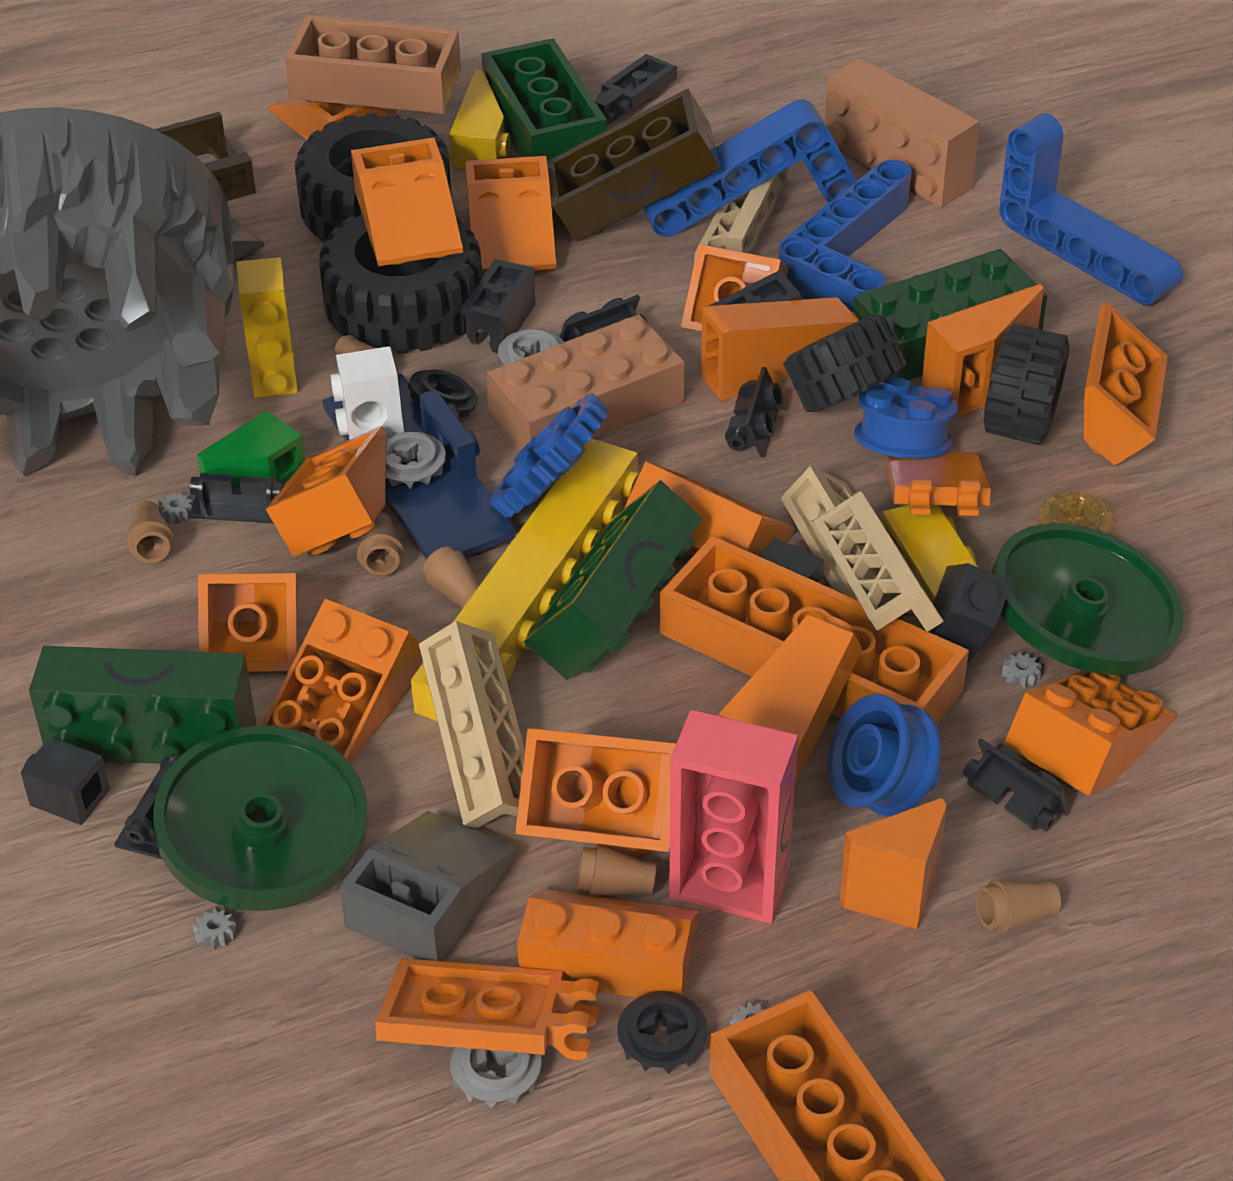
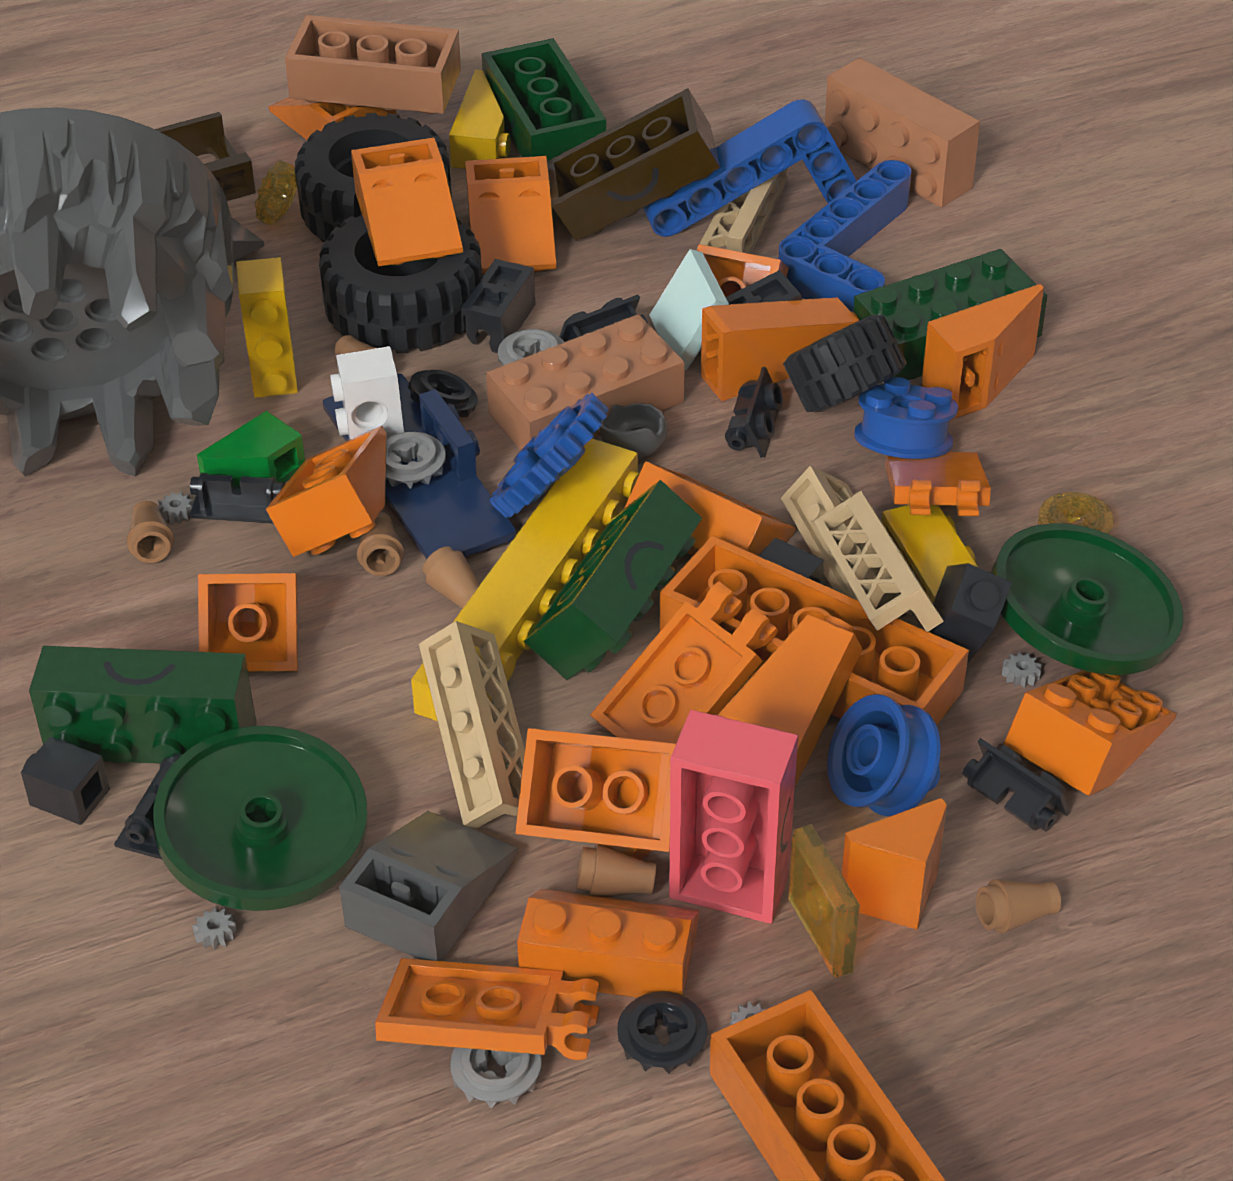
(276, 192): none -> clear yellow gear
(345, 678): orange slope -> none
(634, 86): black hinge -> none
(635, 428): none -> dark grey hair
(679, 308): none -> light aqua tile
(686, 669): none -> orange tile
(823, 901): none -> clear yellow plate
(1026, 384): black tyre -> none
(1070, 230): blue beam -> none
(1122, 388): orange slope -> none

